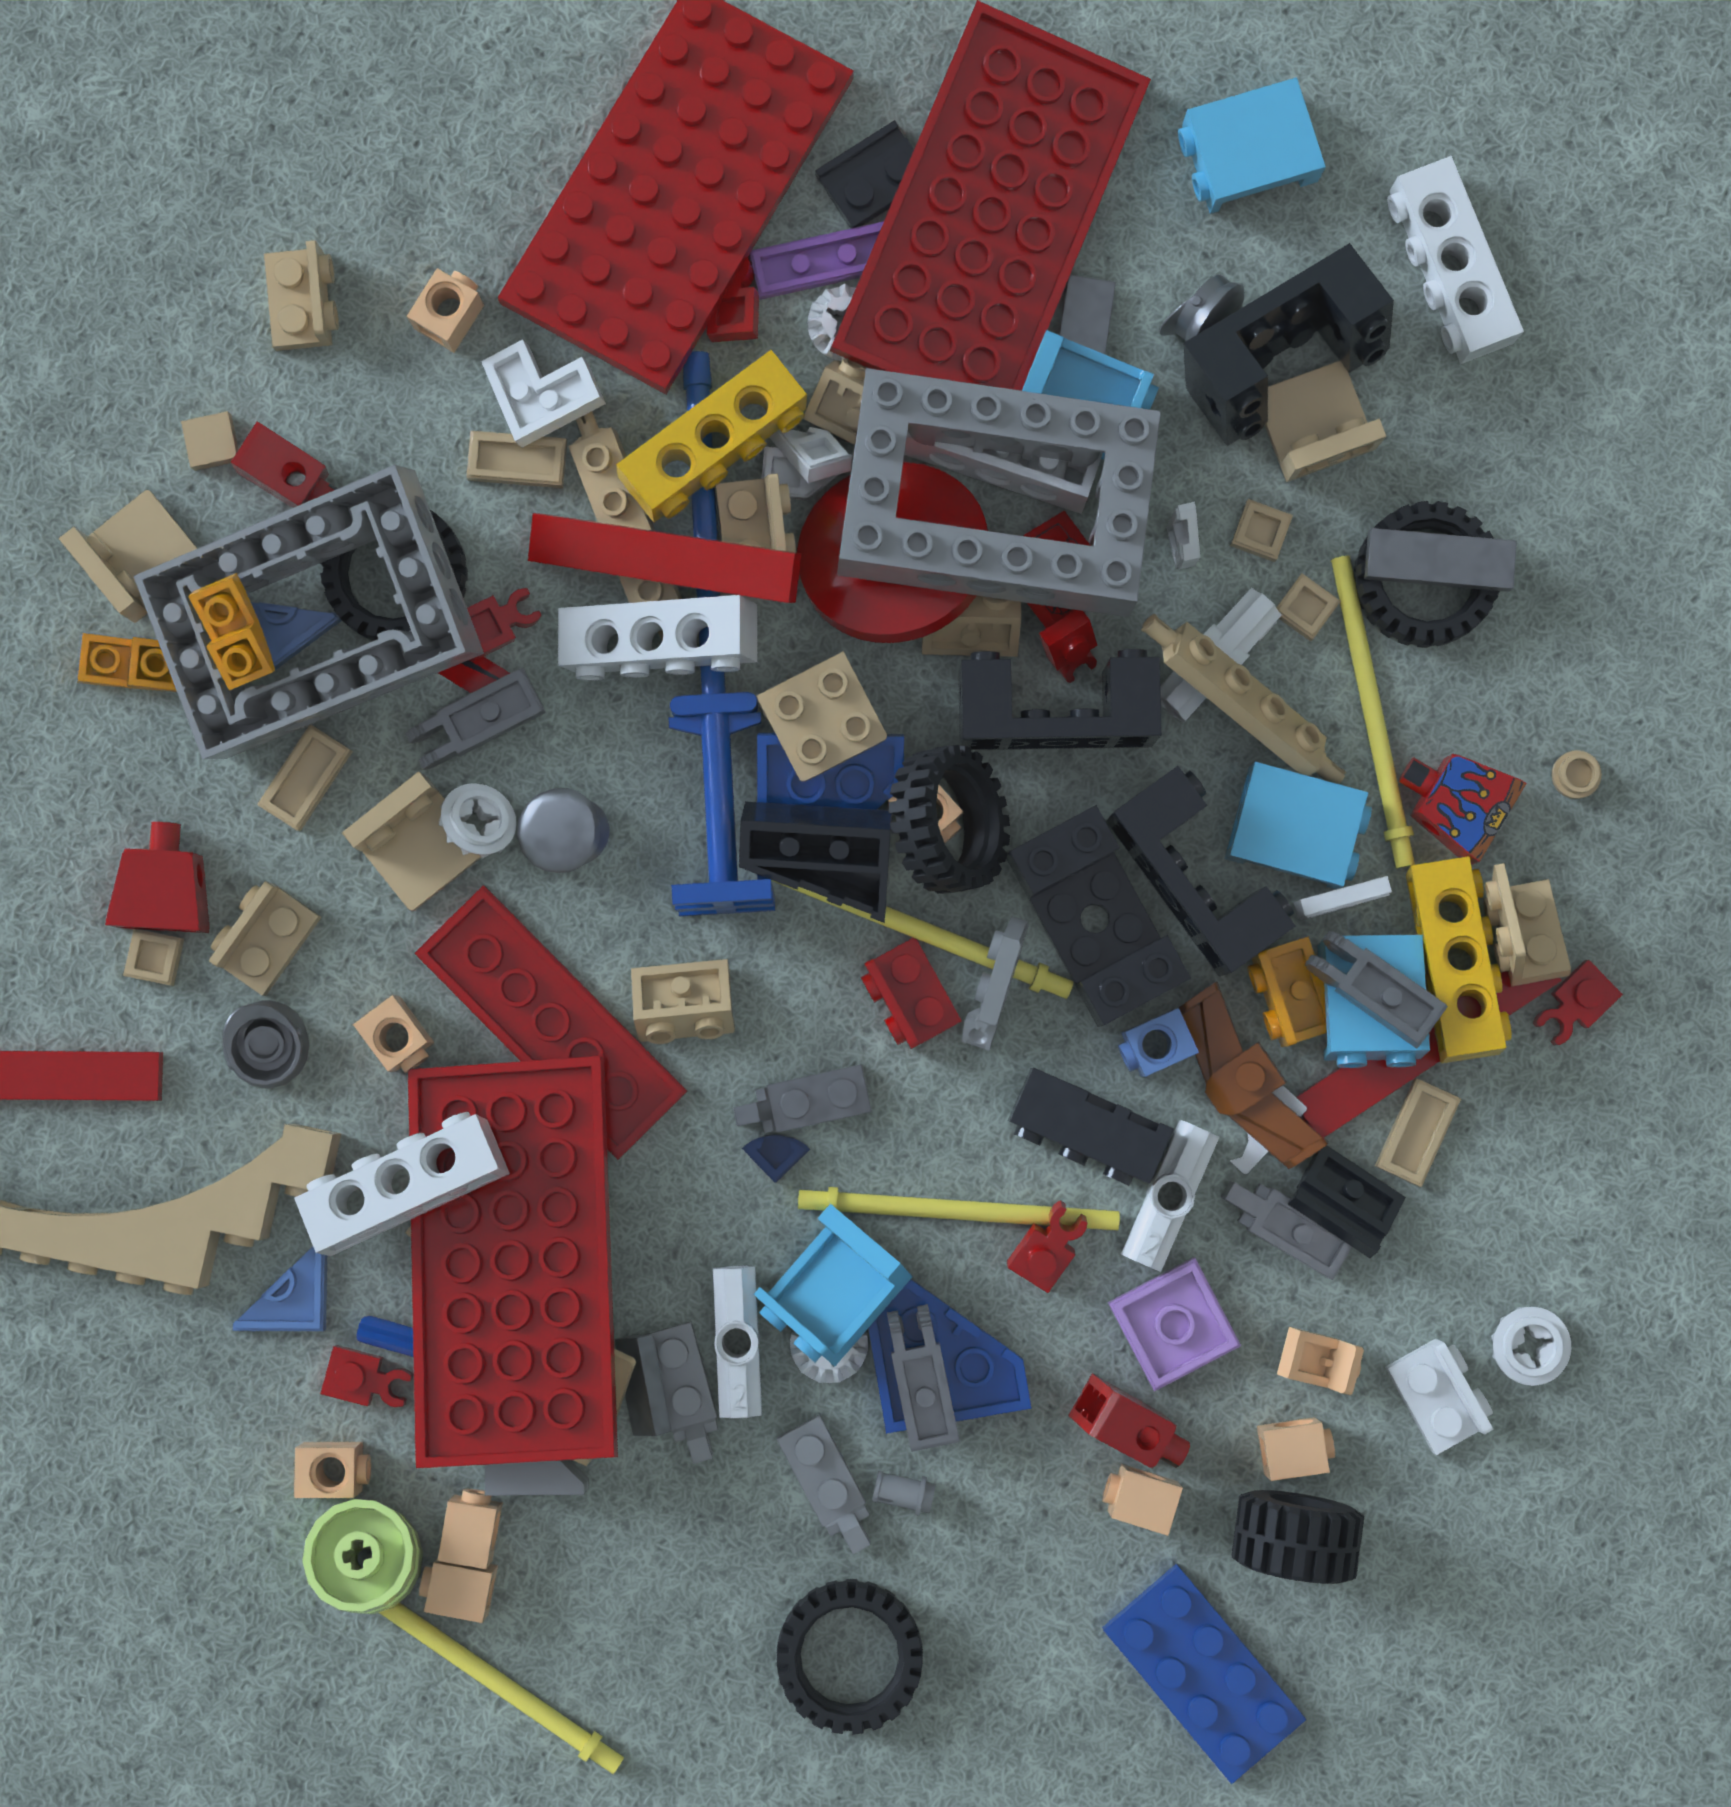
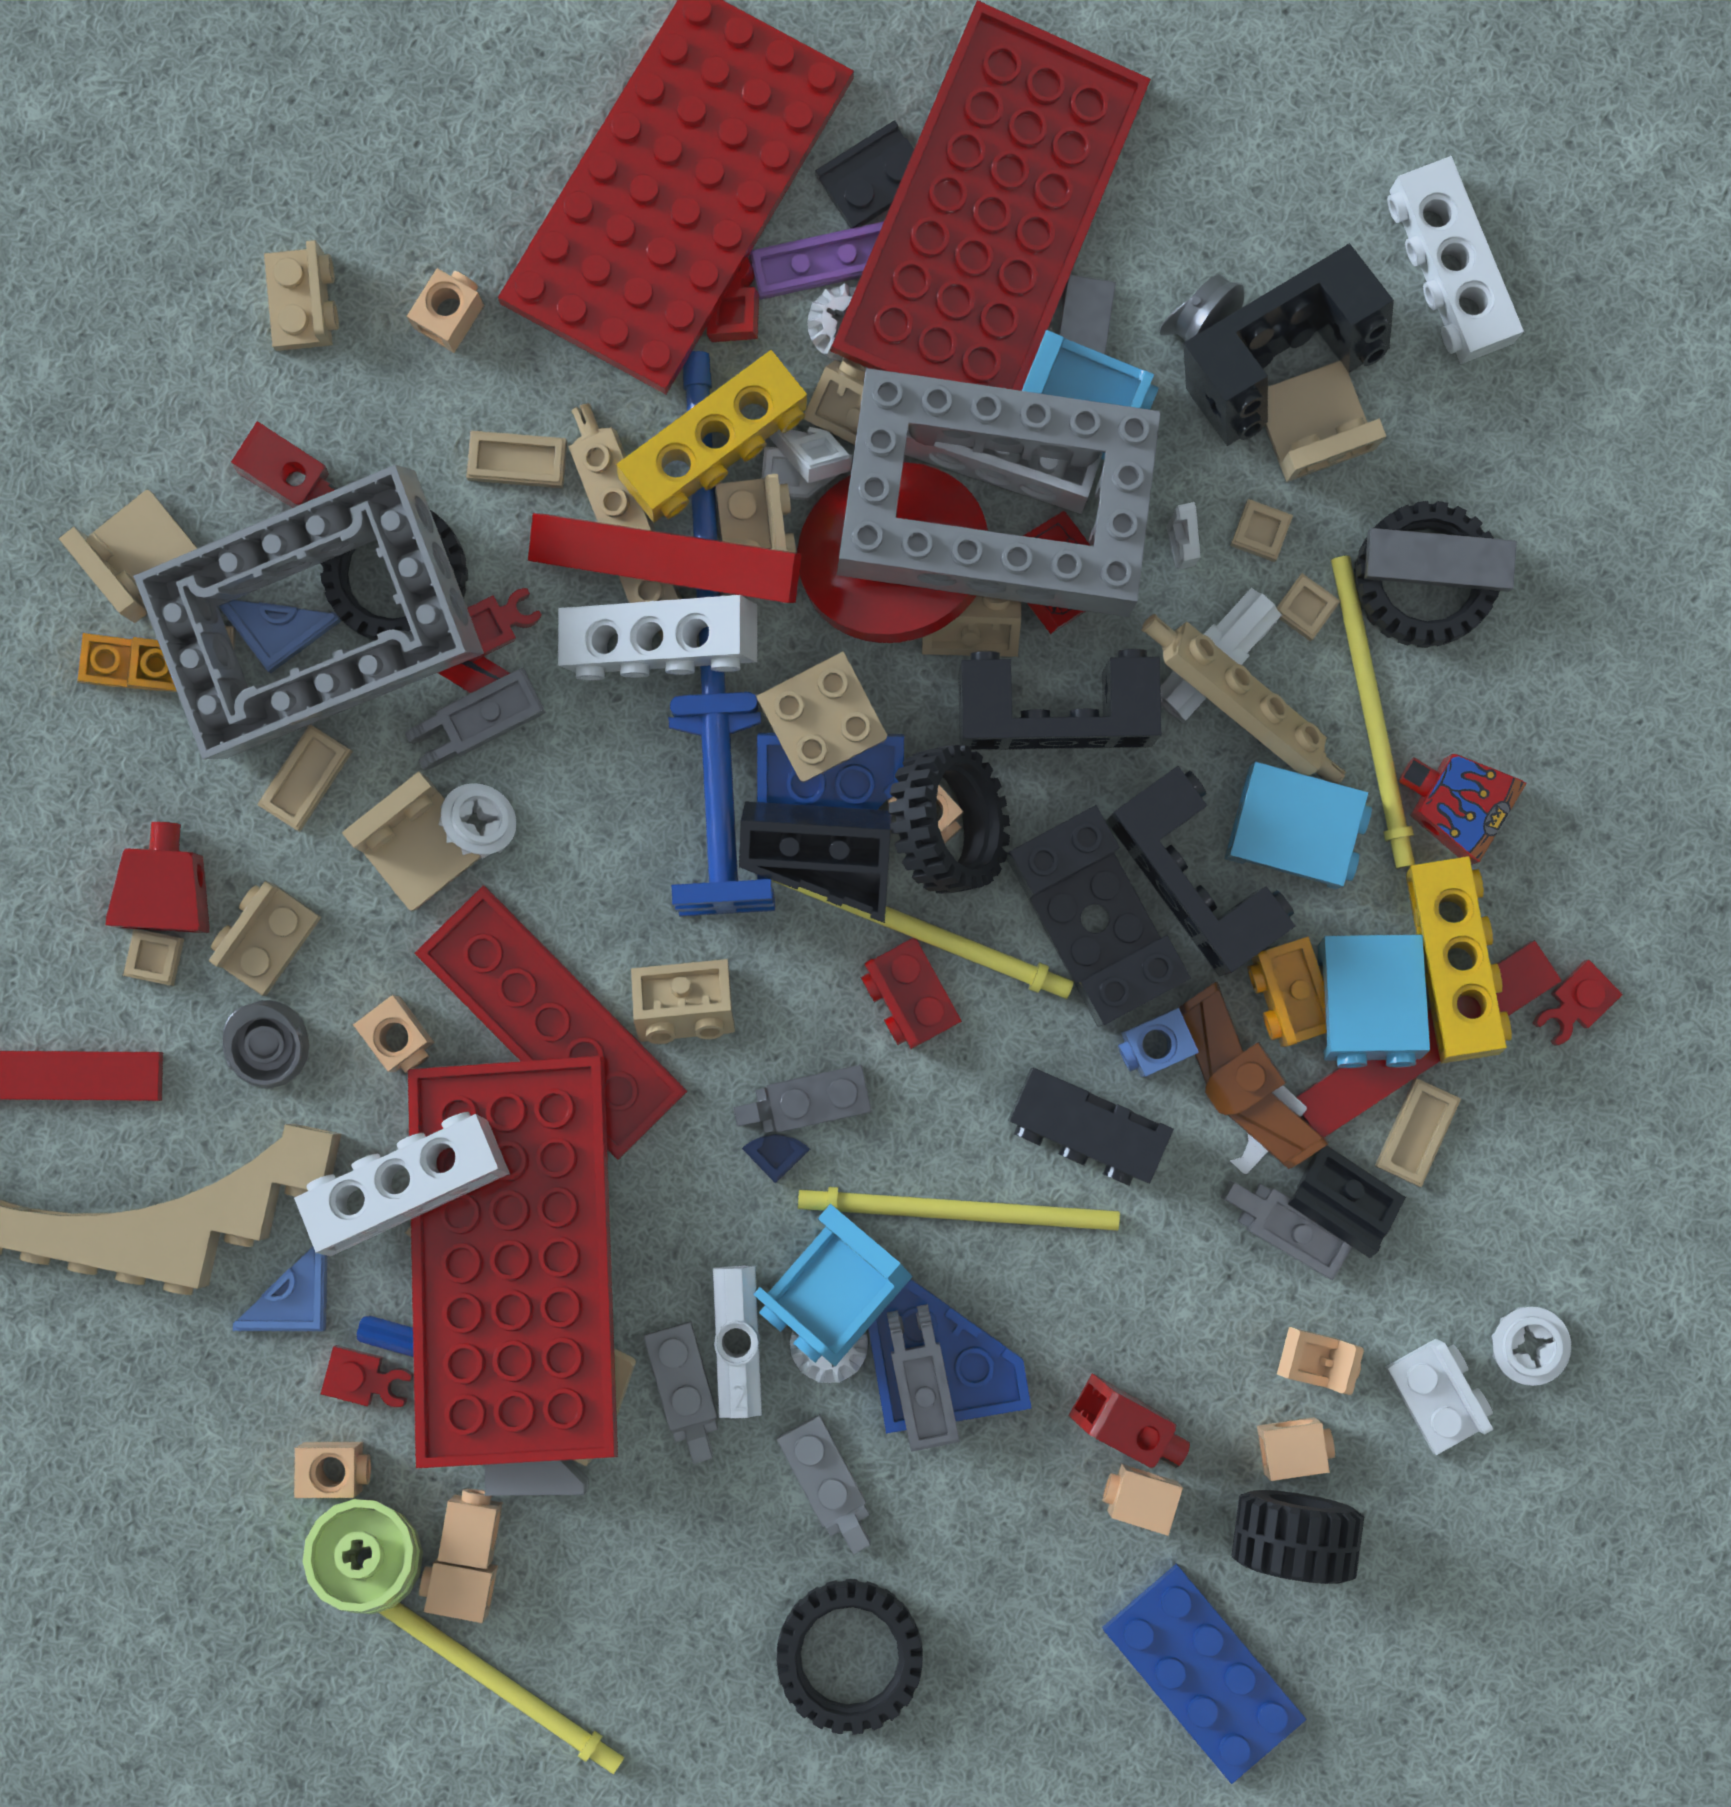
(210, 440): tan tile -> none
(234, 631): light orange slope -> none
(539, 403): white plate -> none
(562, 830): flat silver piece -> none
(645, 1389): flat silver tile -> none
(904, 1492): light grey pin -> none
(993, 988): light grey hinge -> none
(1045, 1253): red plate -> none
(1069, 643): red plate -> none
(1174, 1324): lavender plate -> none
(1185, 1165): white piece -> none
(1251, 144): medium azure panel -> none
(1342, 898): white tile -> none
(1379, 990): flat silver hinge -> none
(1526, 930): tan bracket -> none
(1576, 774): tan plate -> none

